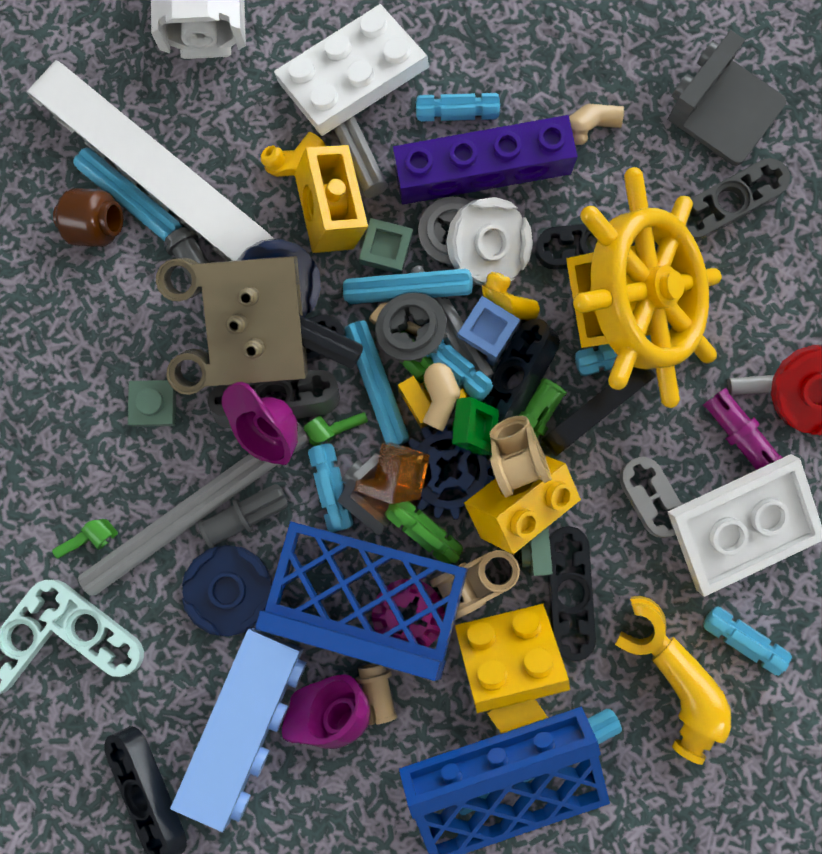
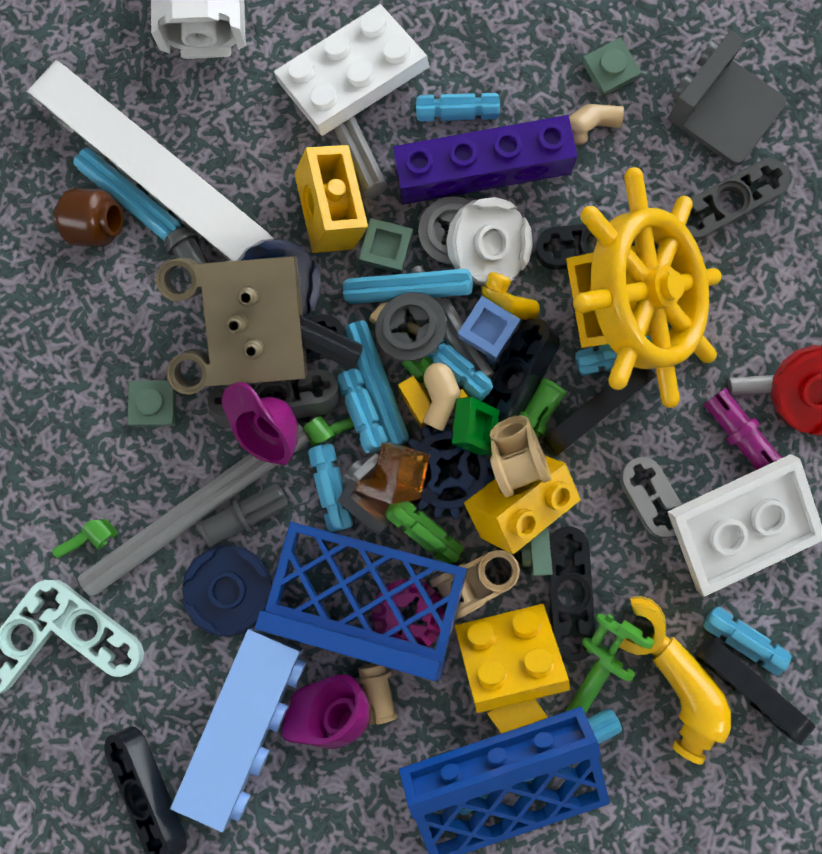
(284, 163): yellow arm -> none
(361, 410): none -> medium azure axle
(607, 663): none -> bright green piece
(611, 67): none -> sand green plate
(763, 696): none -> black beam

